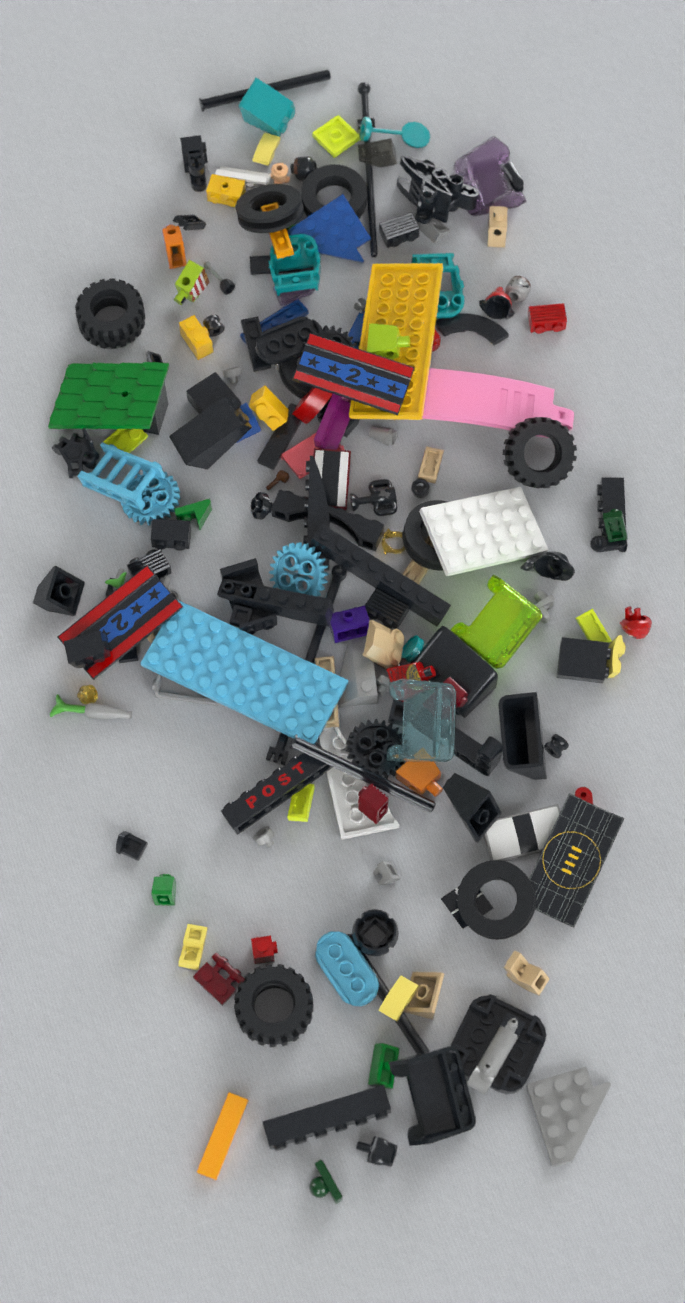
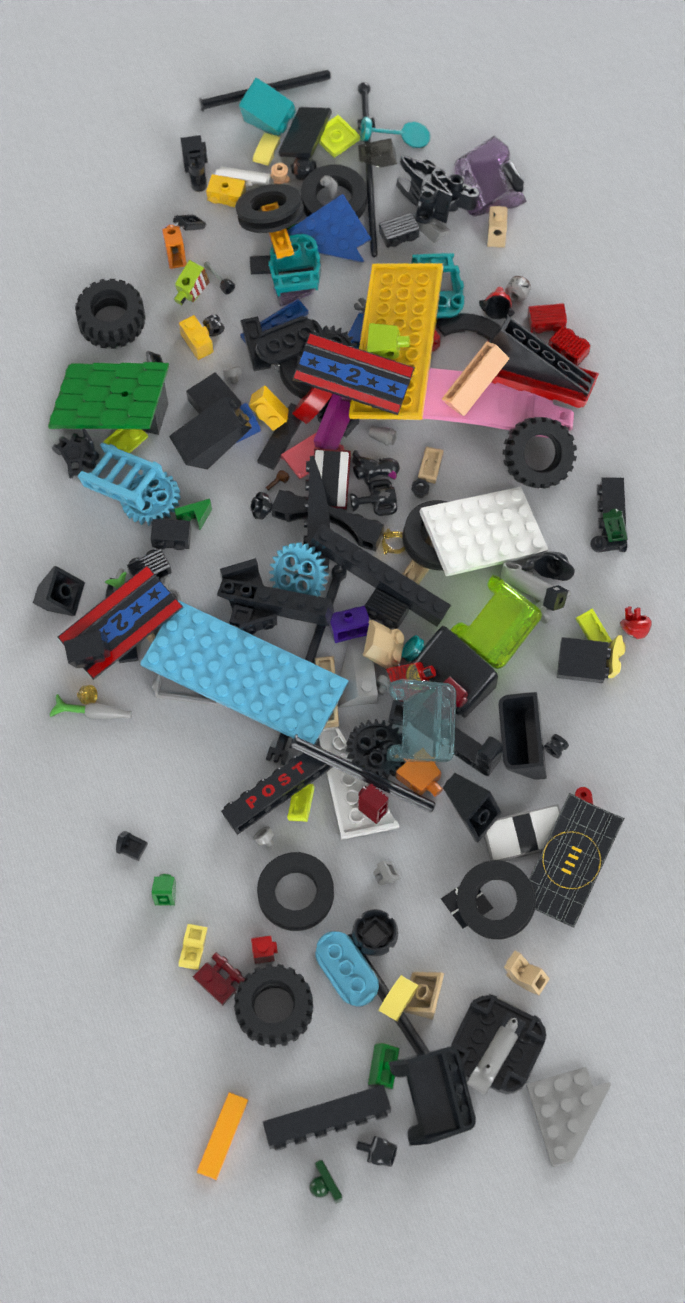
(295, 863): none -> black tyre
(305, 132): none -> black tile
(332, 185): none -> light grey arm
(368, 468): none -> black animal
(475, 378): none -> light nougat brick
(540, 368): none -> black piece
(551, 596): none -> light grey piece
(570, 345): none -> red brick

